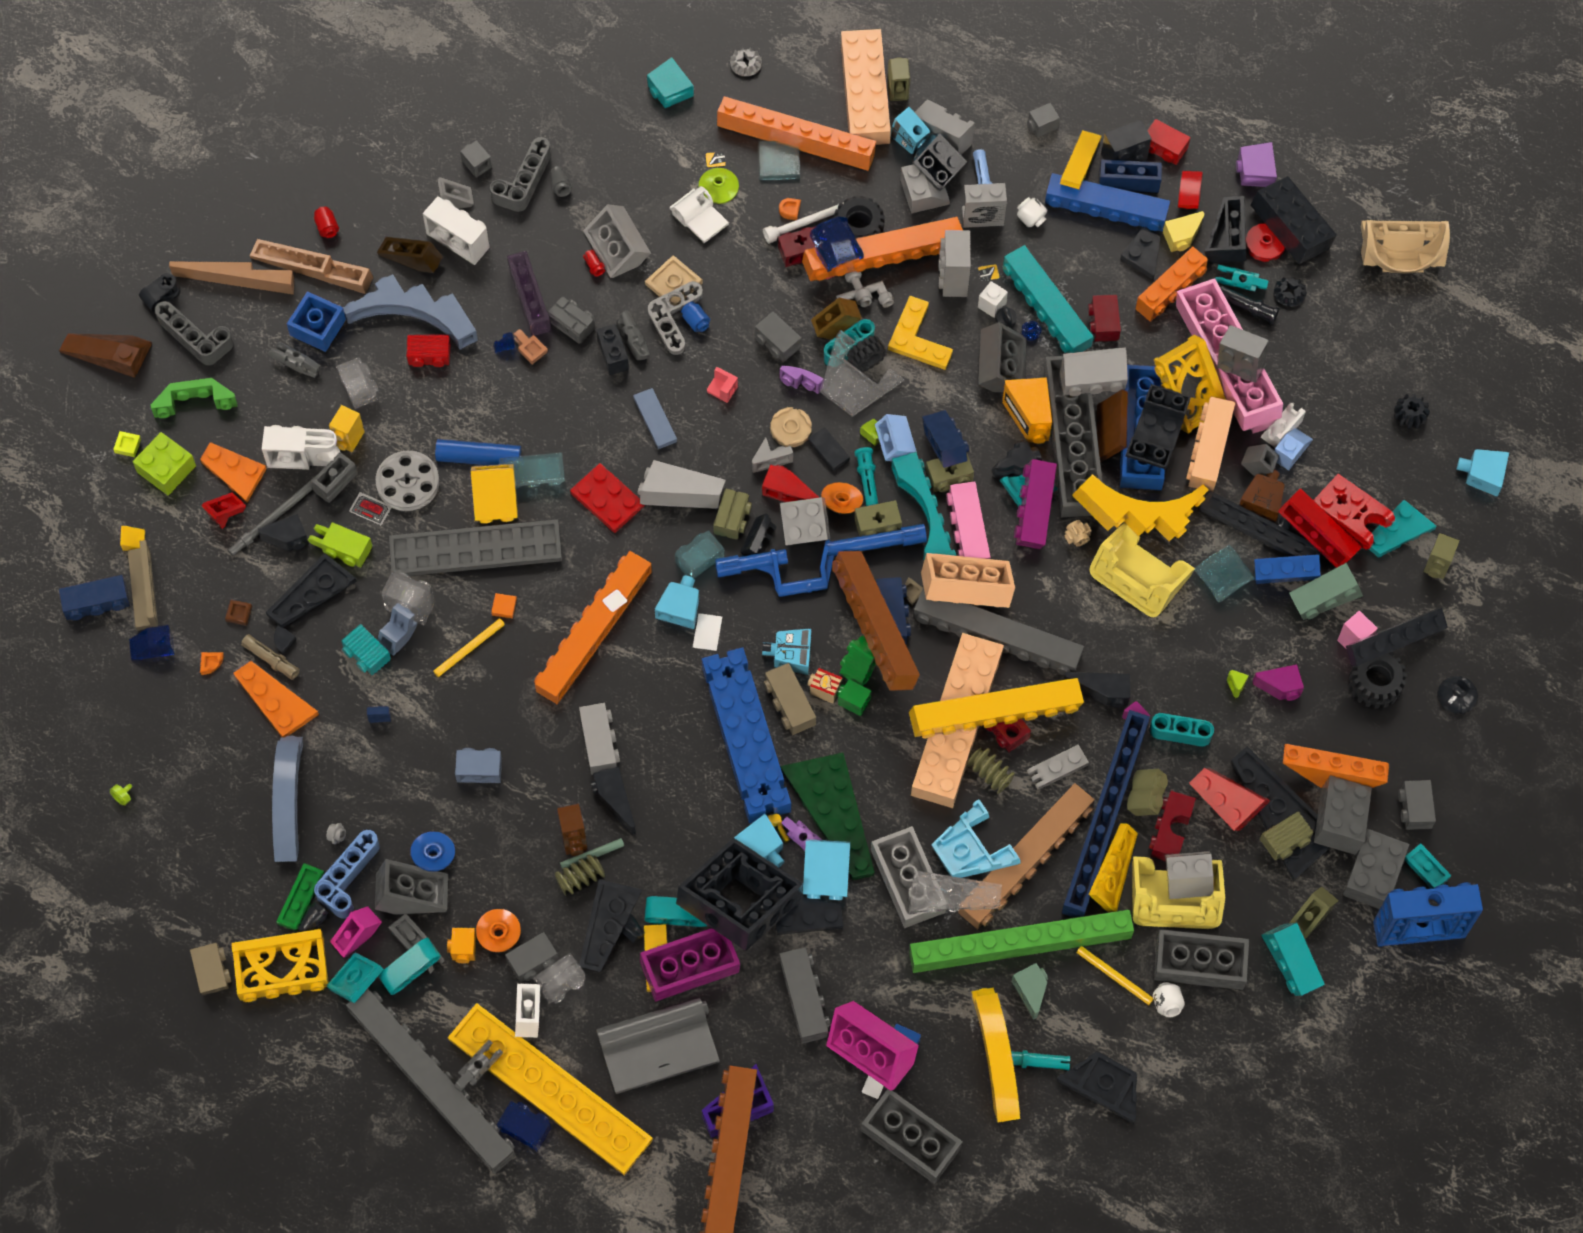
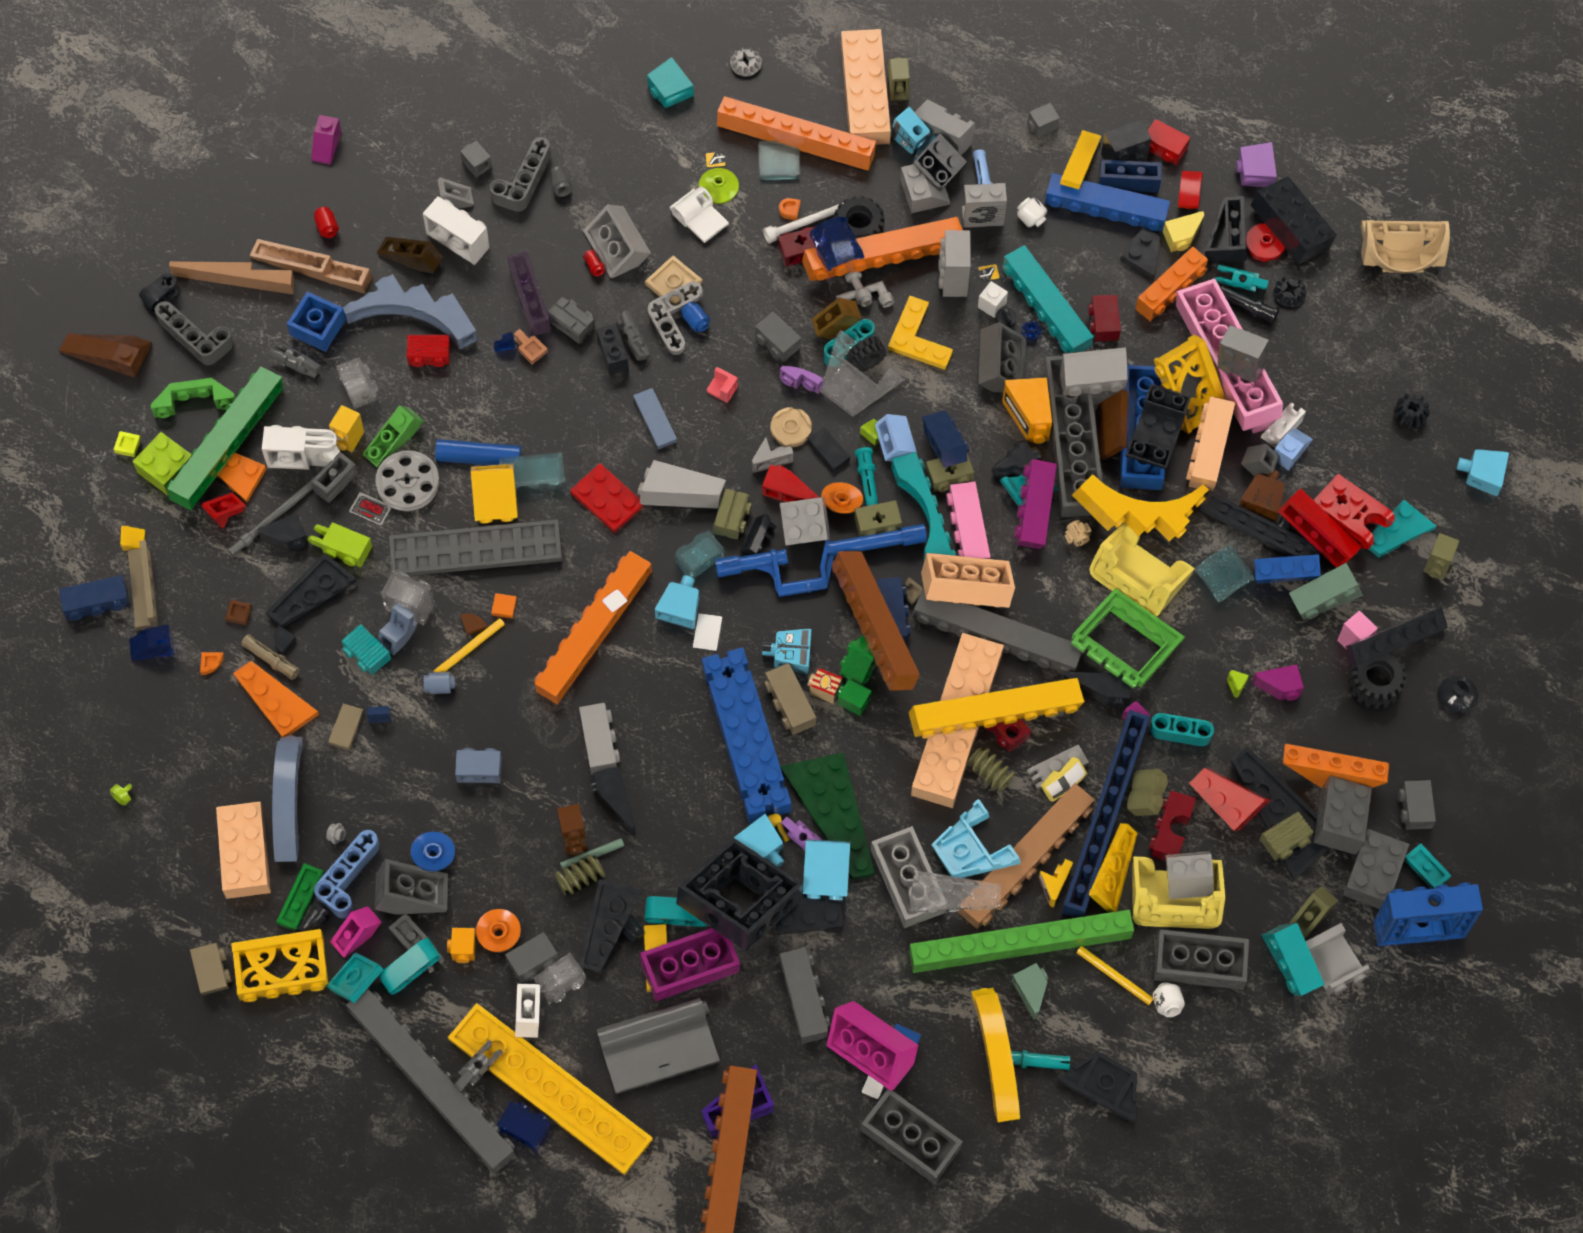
(225, 438): none -> brick
(243, 850): none -> light nougat brick
(325, 139): none -> magenta slope
(346, 726): none -> dark tan tile
(393, 435): none -> bright green slope
(439, 683): none -> sand blue brick
(473, 623): none -> reddish brown tile
(1054, 884): none -> yellow slope
(1060, 782): none -> slope
(1139, 619): none -> bright green hinge
(1336, 960): none -> light grey panel

